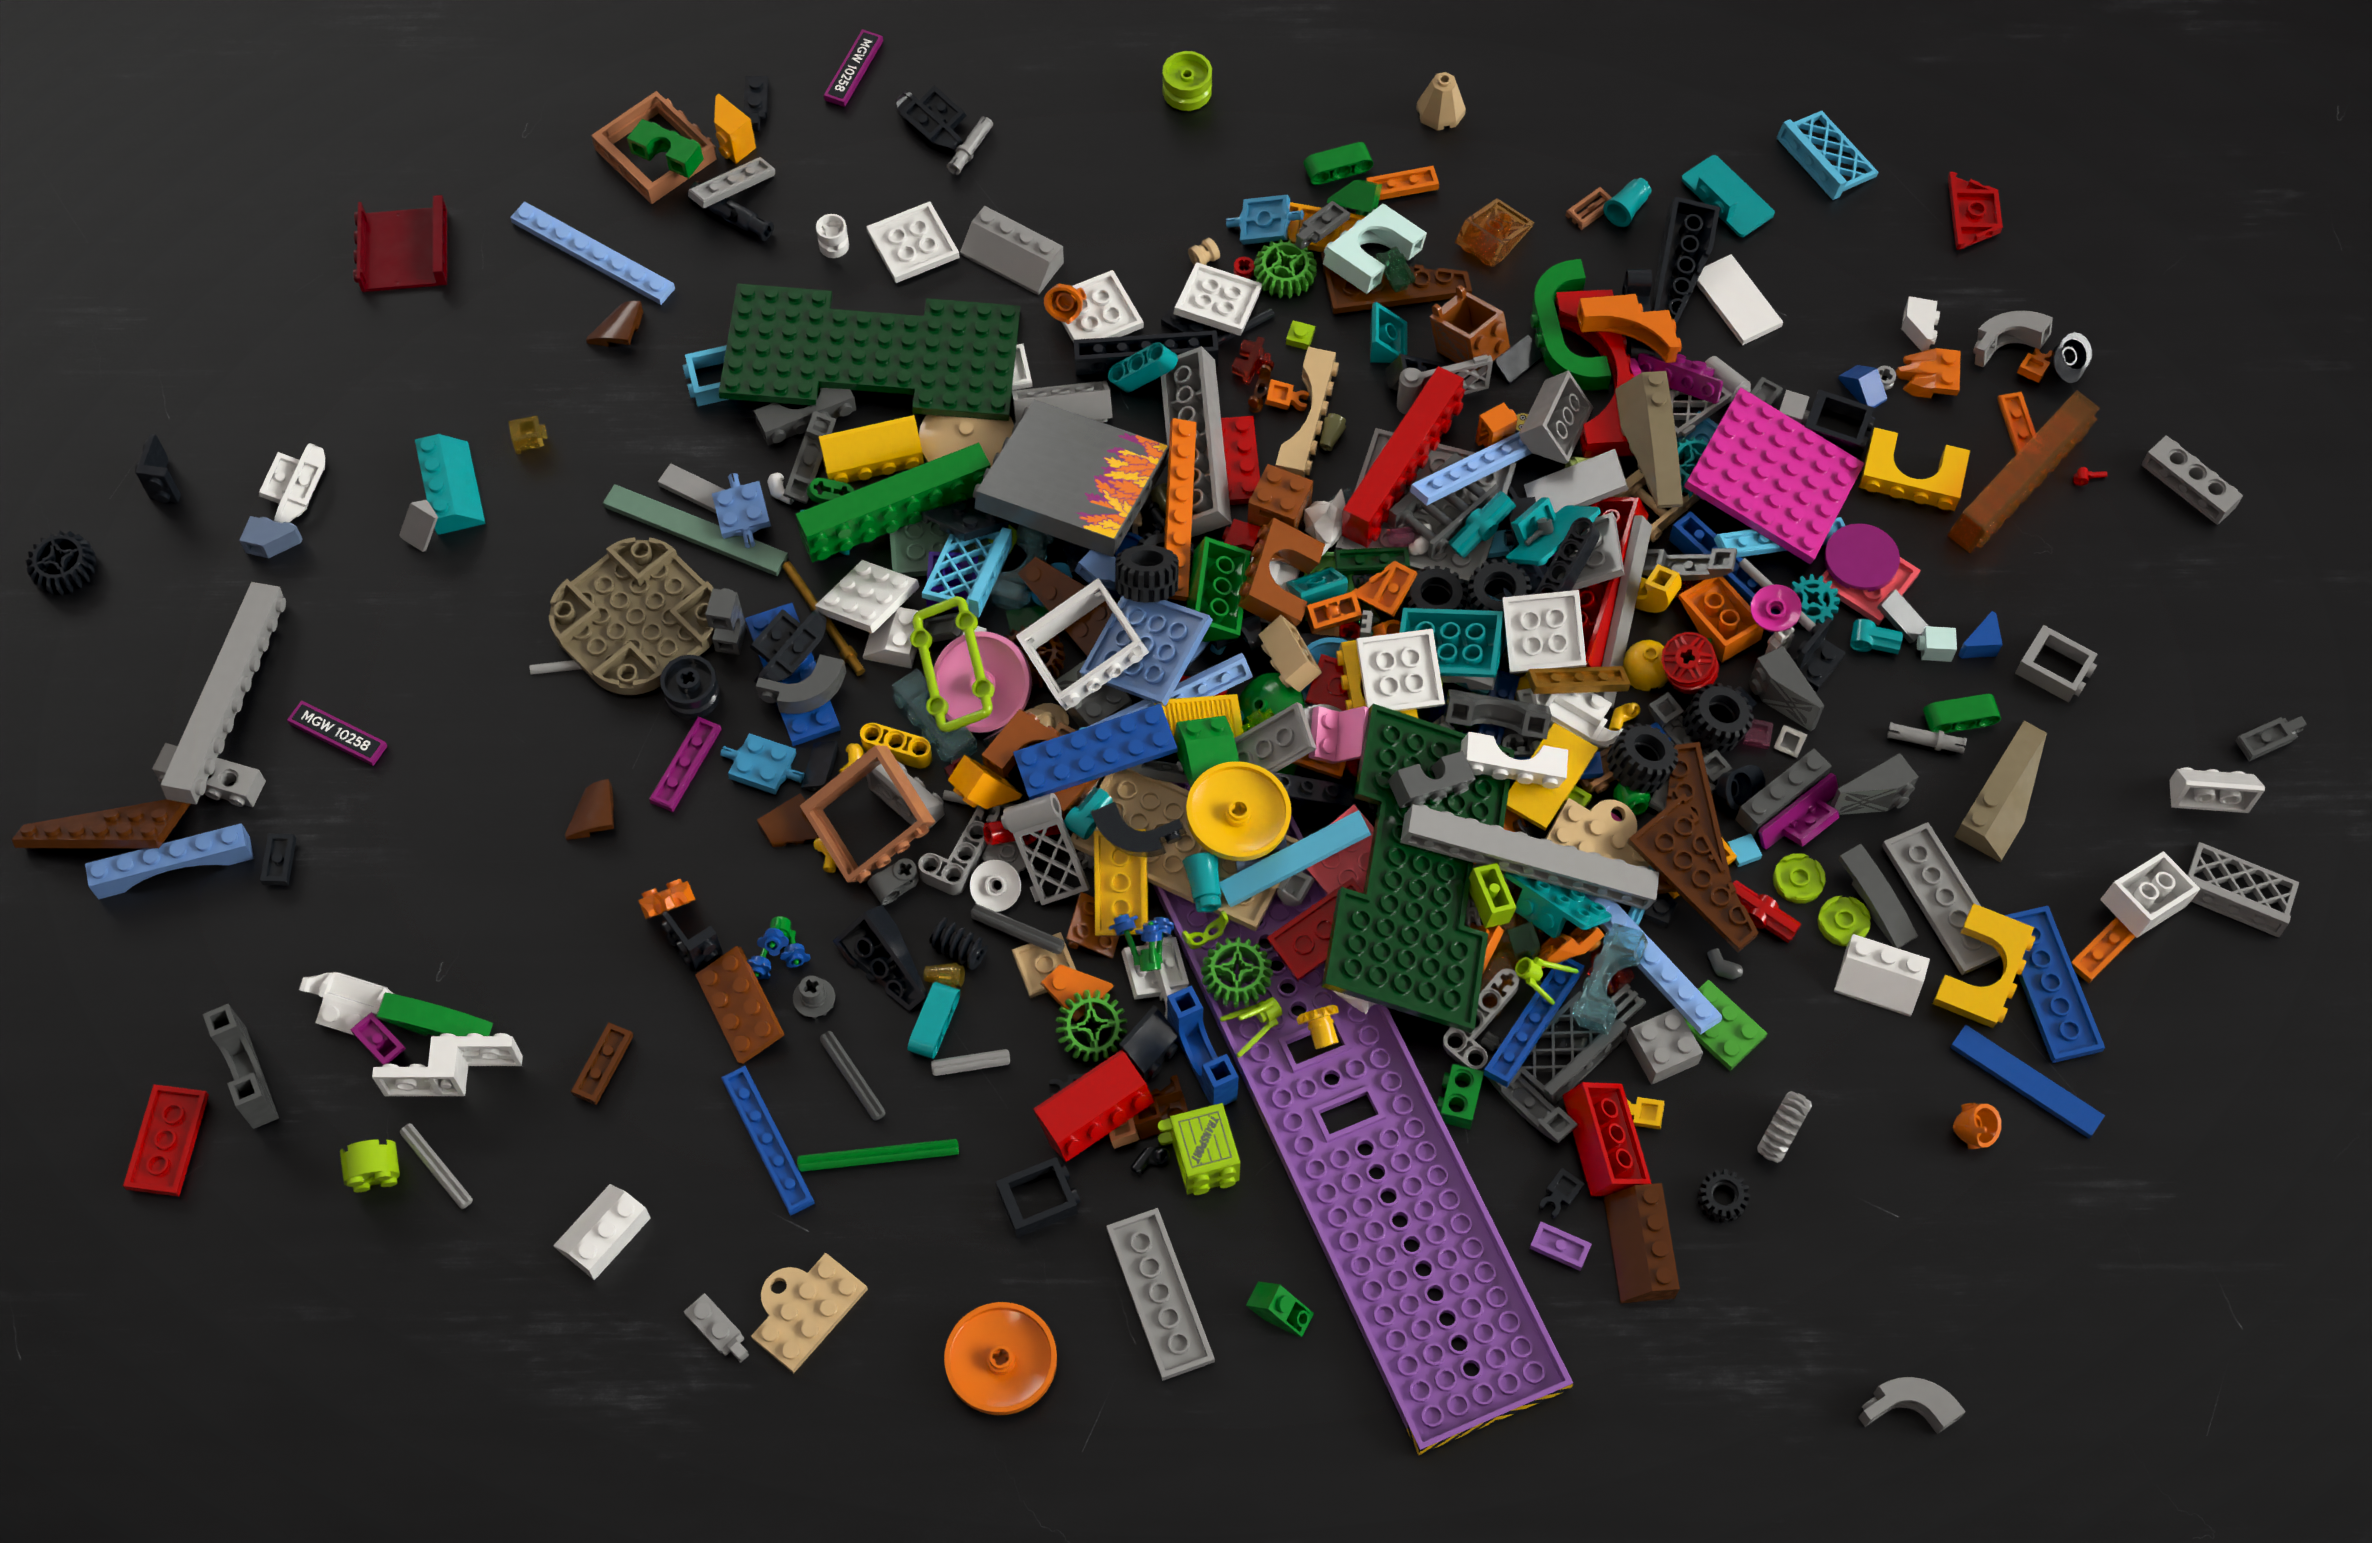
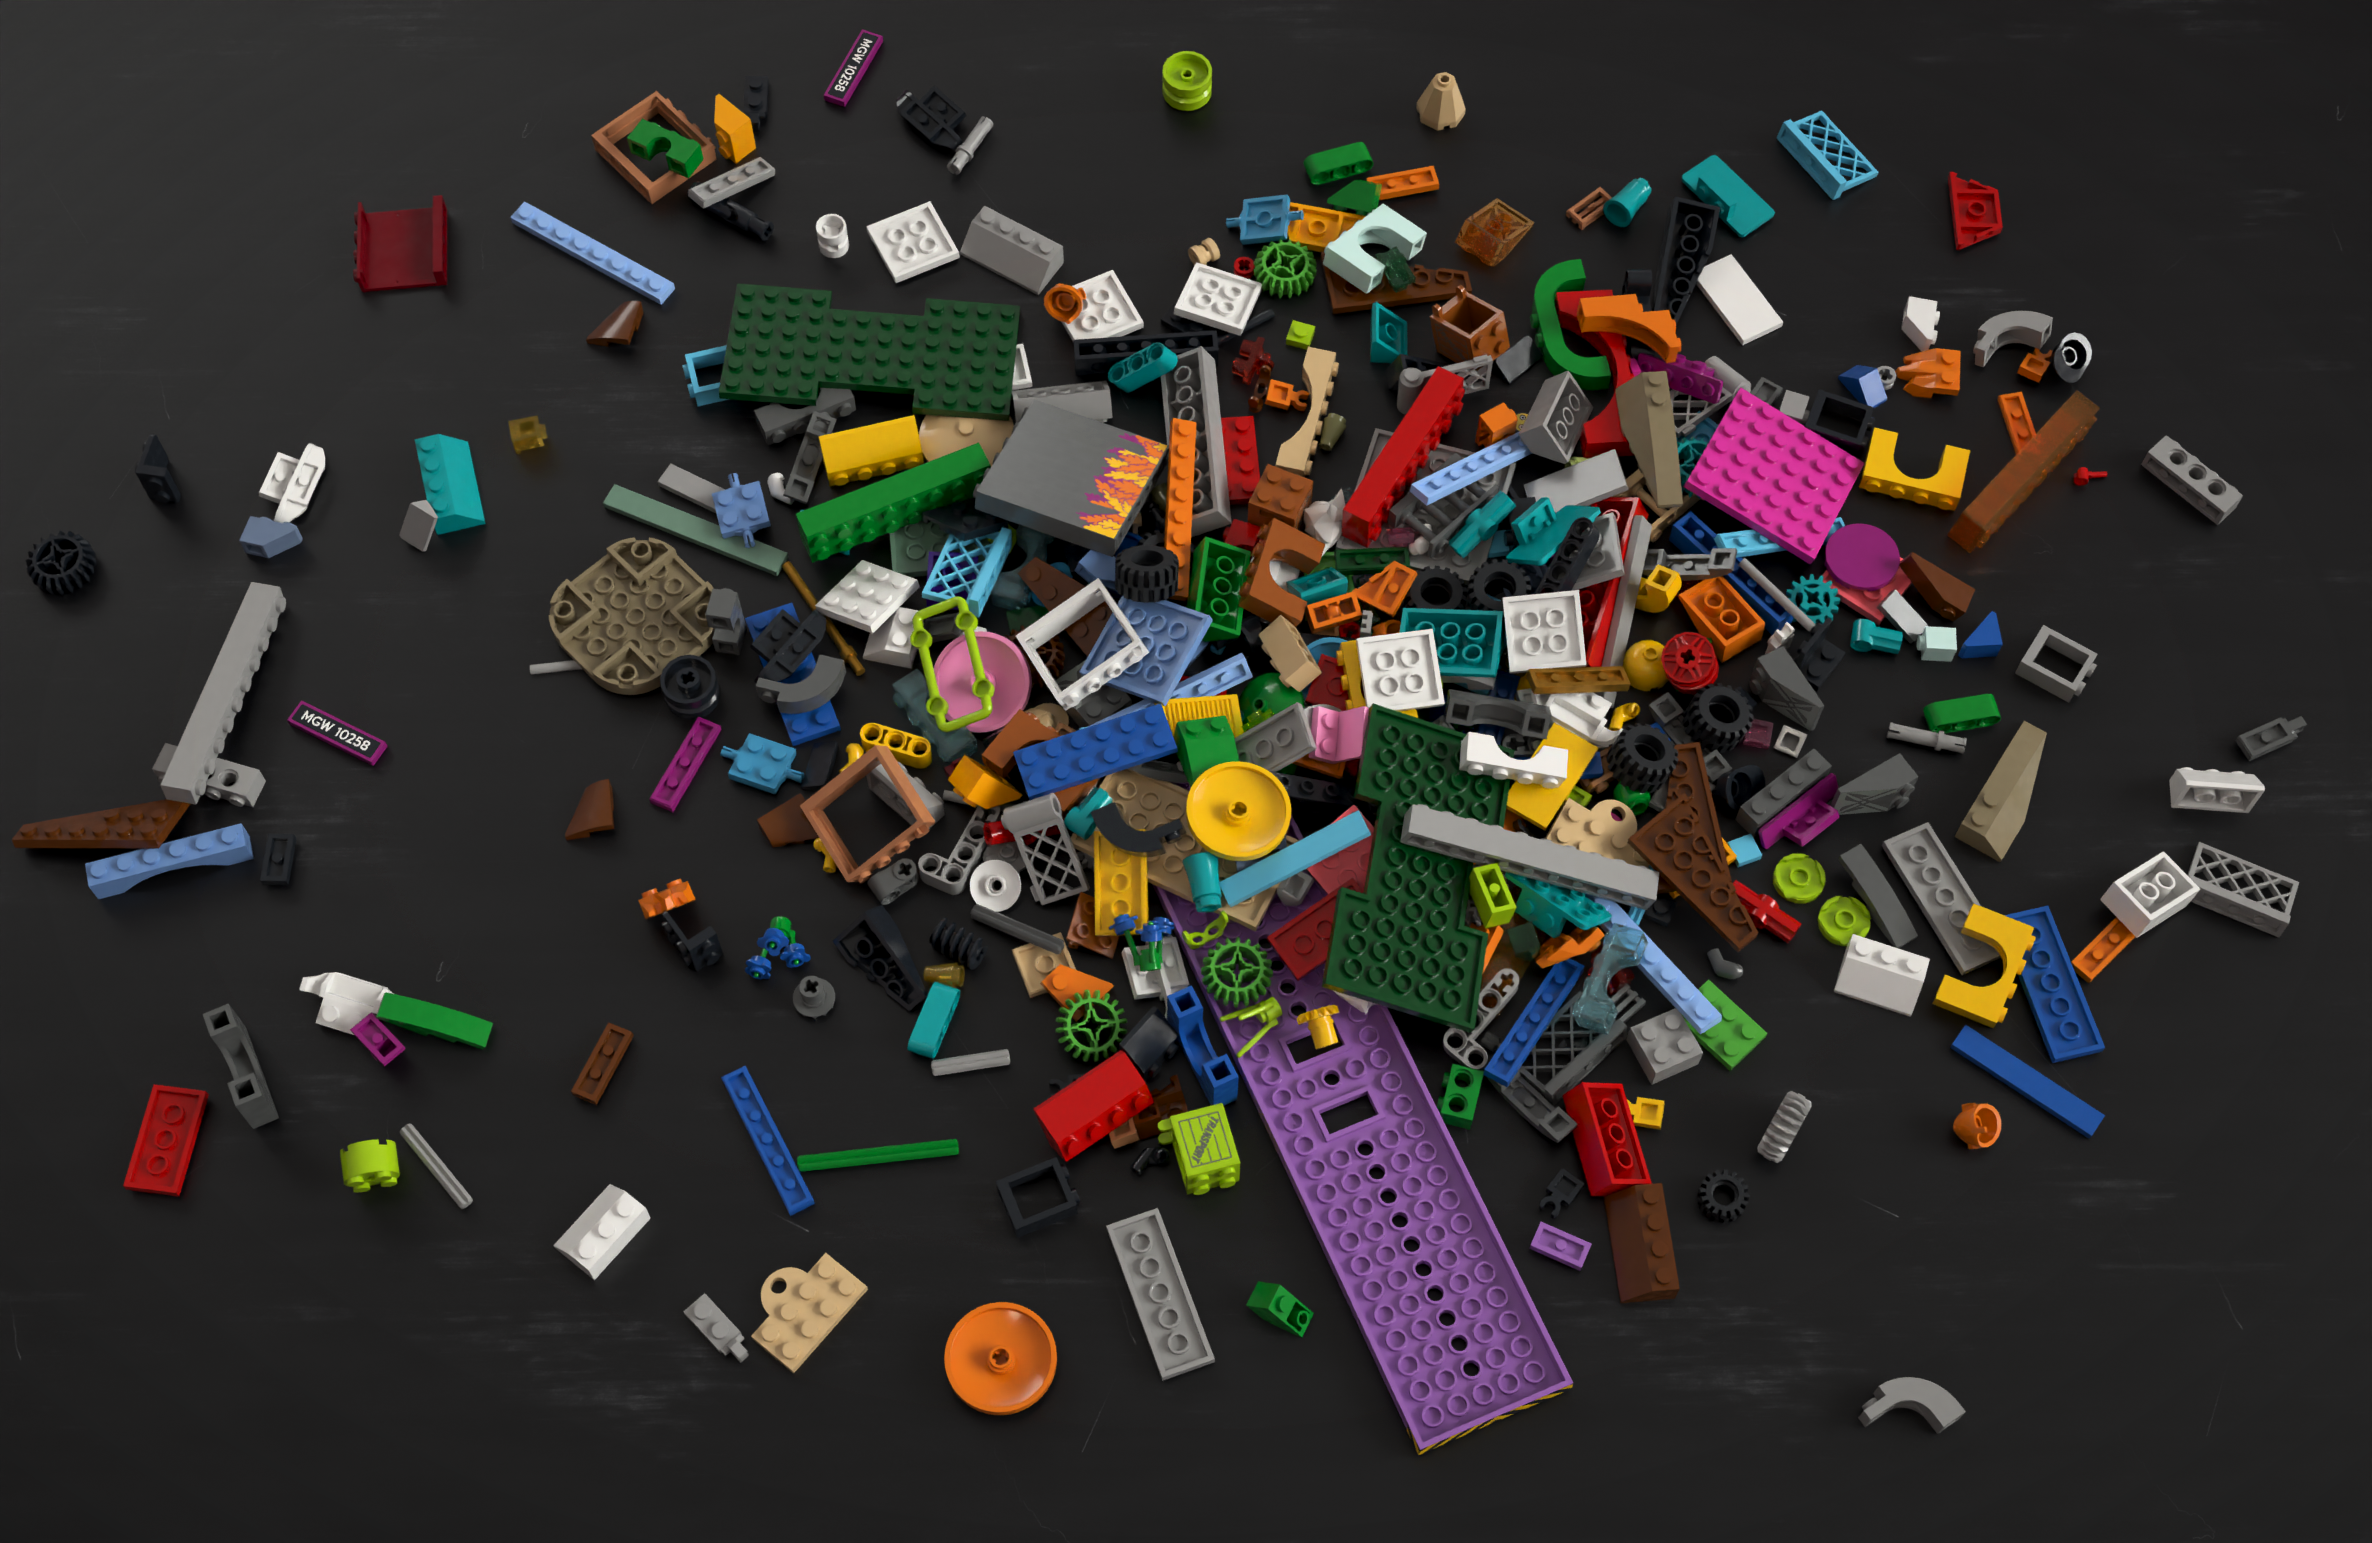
(448, 1065): white bracket -> none
(739, 1005): dark orange plate -> none
(829, 487): green beam -> none
(852, 1075): dark grey axle -> none
(1321, 224): dark grey hinge -> none
(1414, 787): dark grey arch -> none
(1532, 972): lime plant -> none
(1545, 528): dark grey hand -> none
(1778, 598): dark pink dish -> none
(1939, 589): none -> reddish brown slope

